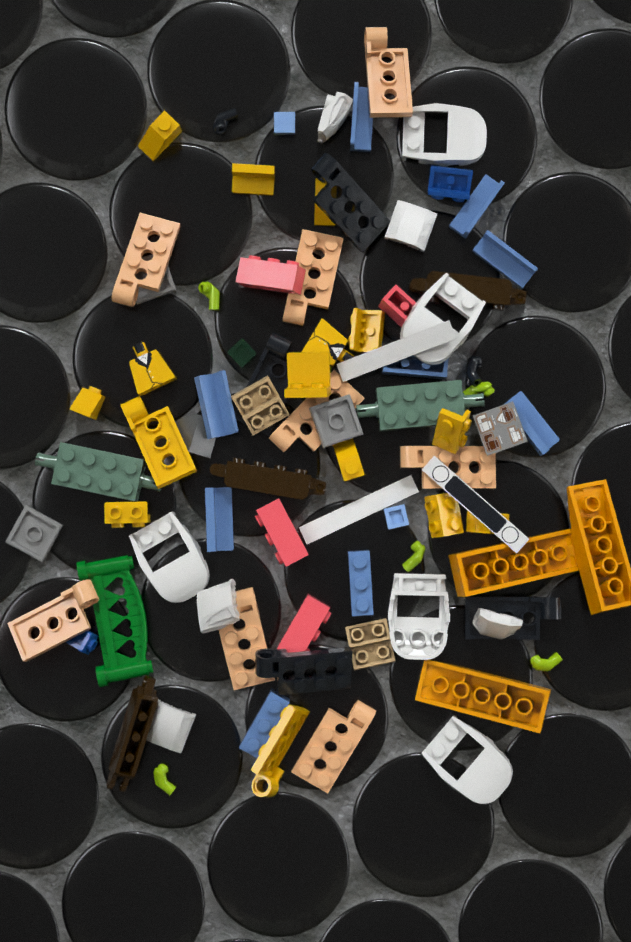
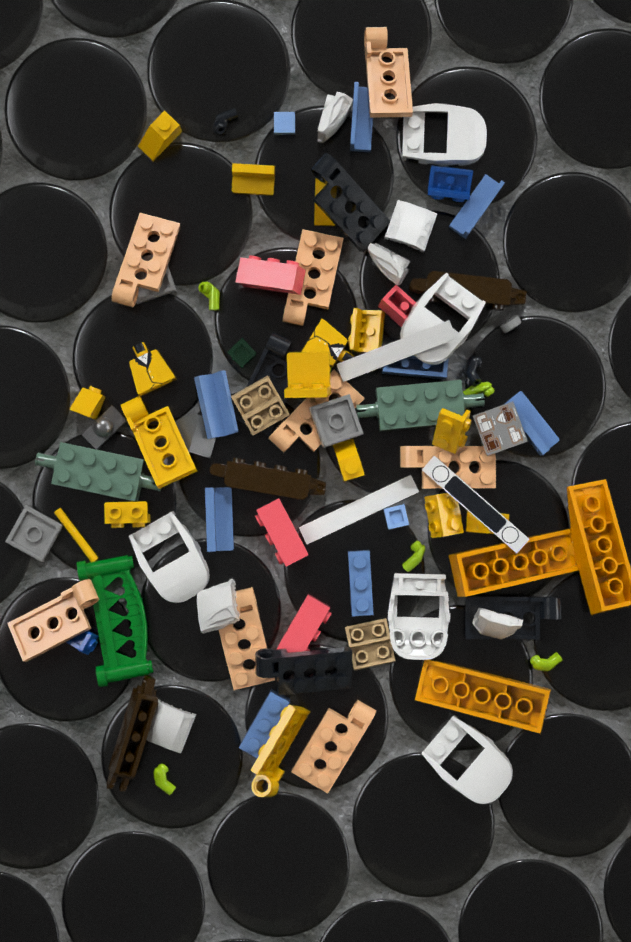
(76, 535): none -> yellow bar
(104, 427): none -> flat silver tile
(389, 263): none -> white slope
(504, 259): medium blue panel -> none
(511, 324): none -> light grey tile

